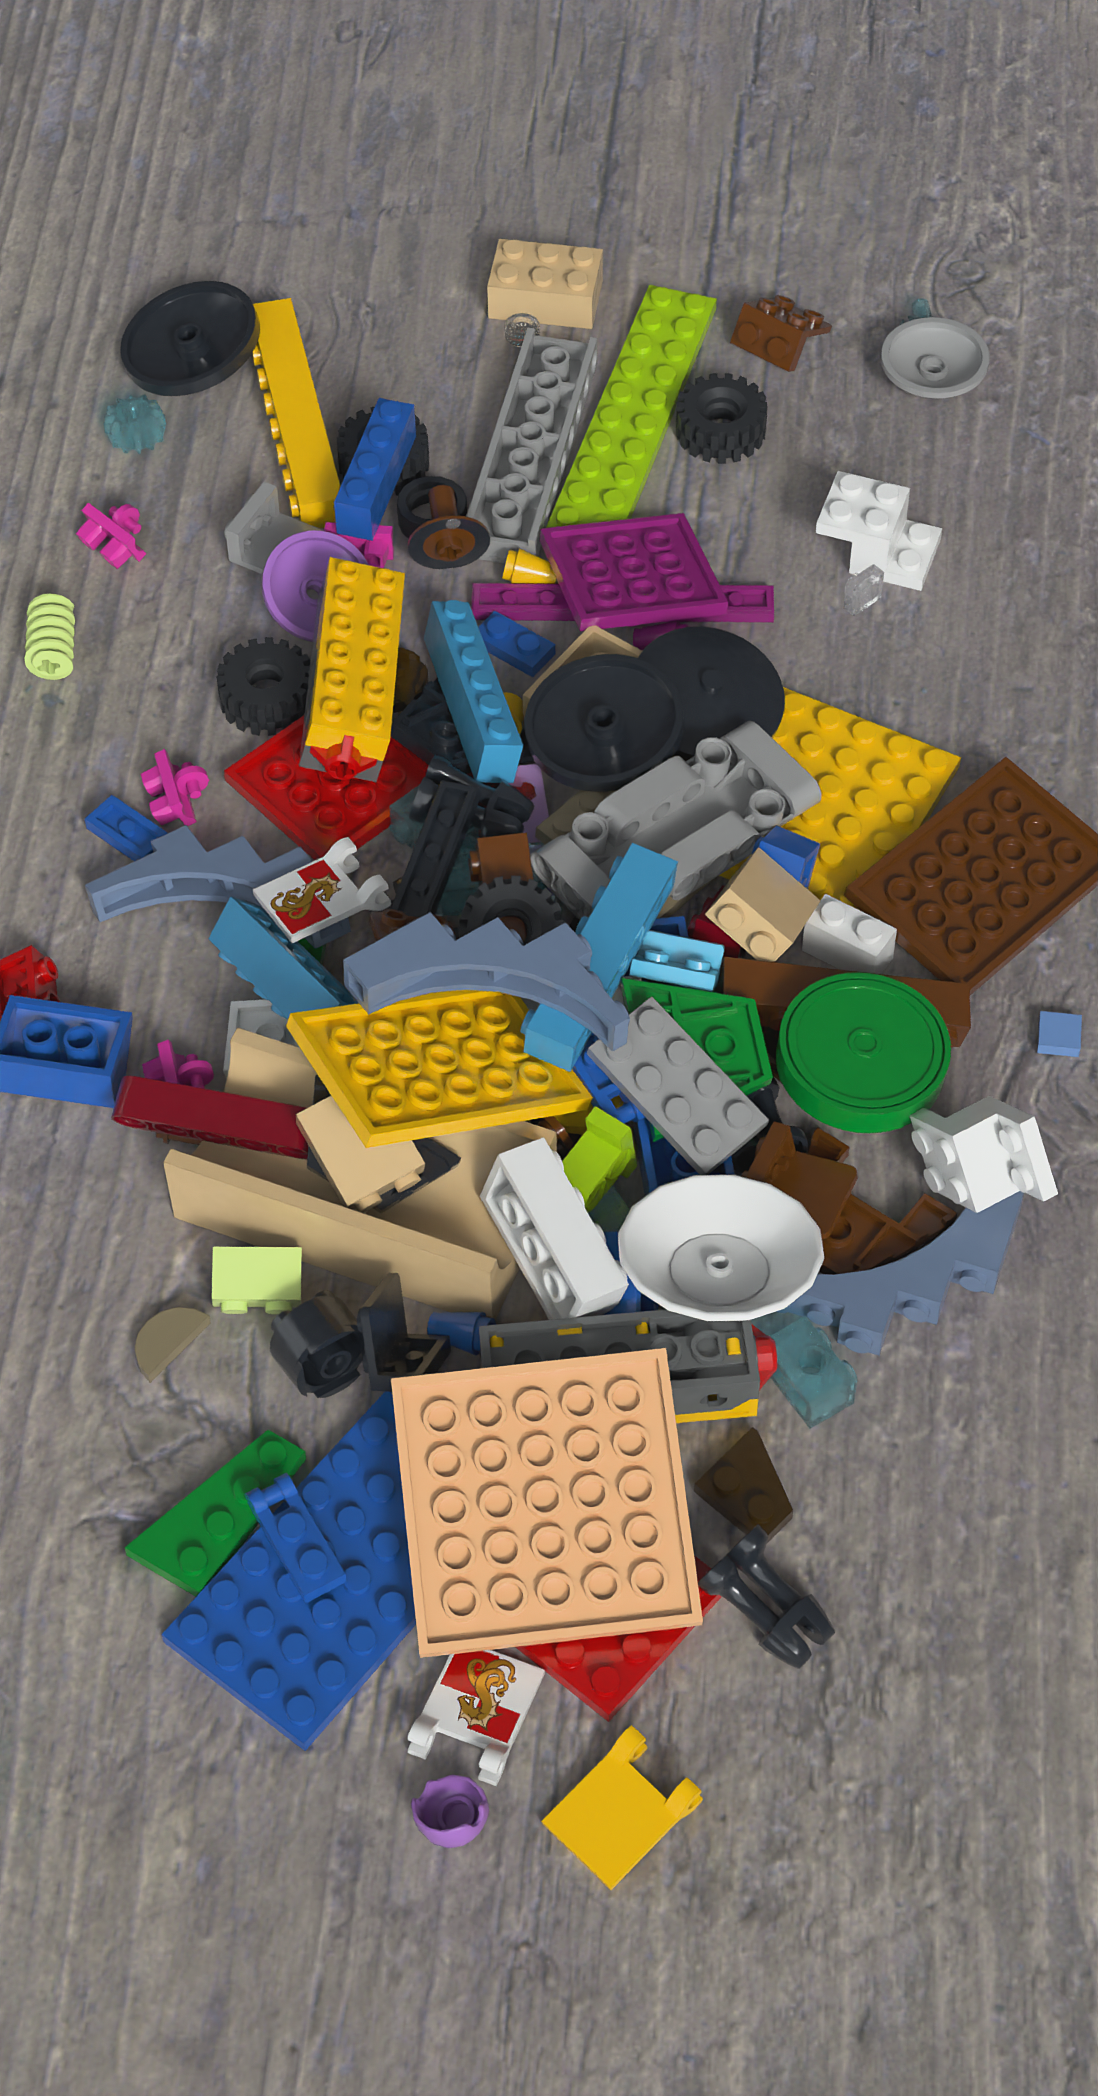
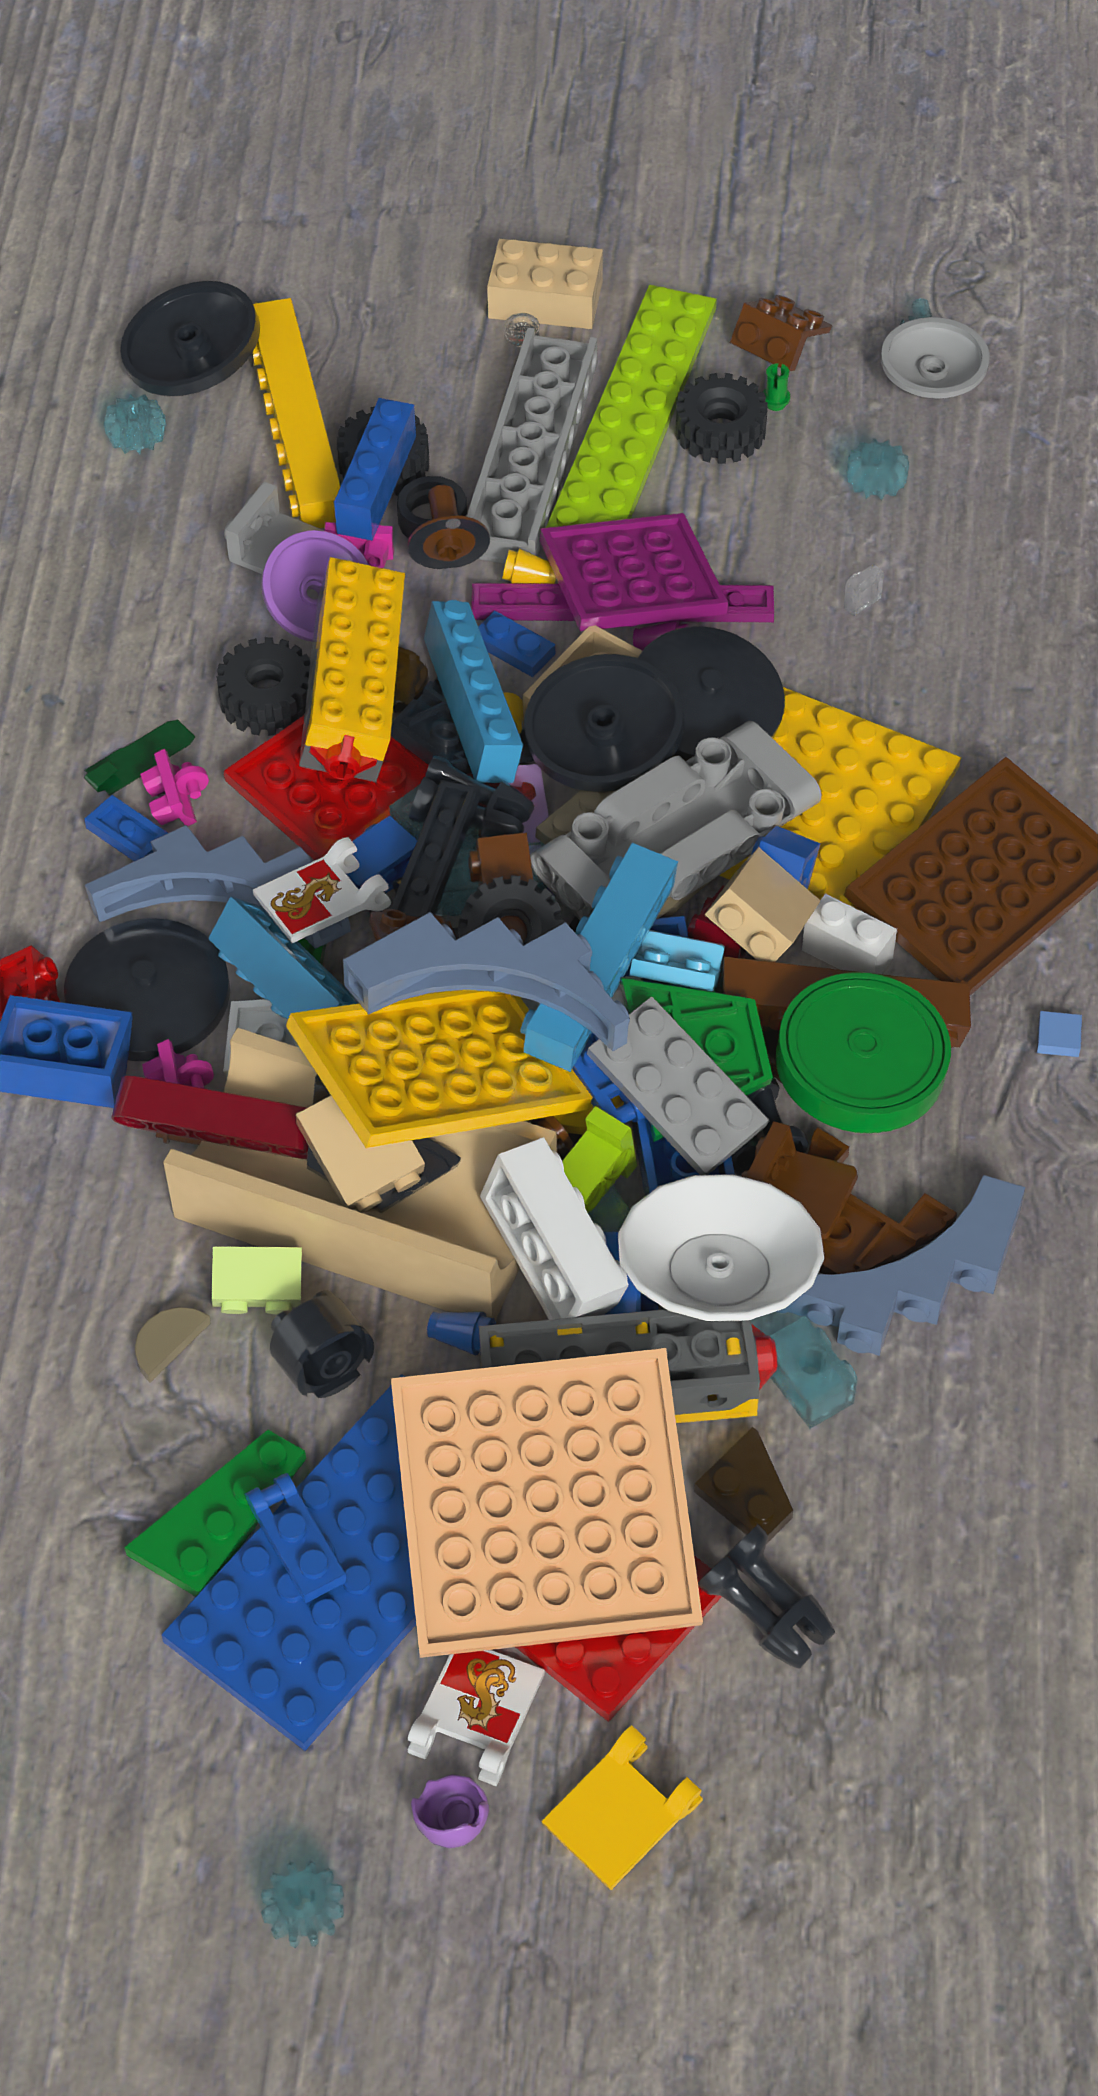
(50, 636): yellowish green piece -> none
(117, 530): dark pink hips -> none
(129, 762): none -> dark green piece
(158, 973): none -> black dish
(290, 1892): none -> clear light blue gear
(382, 851): none -> blue brick
(388, 1346): black bracket -> none
(776, 387): none -> green pin
(874, 520): white bracket -> none
(877, 468): none -> clear light blue gear
(983, 1154): white bracket -> none

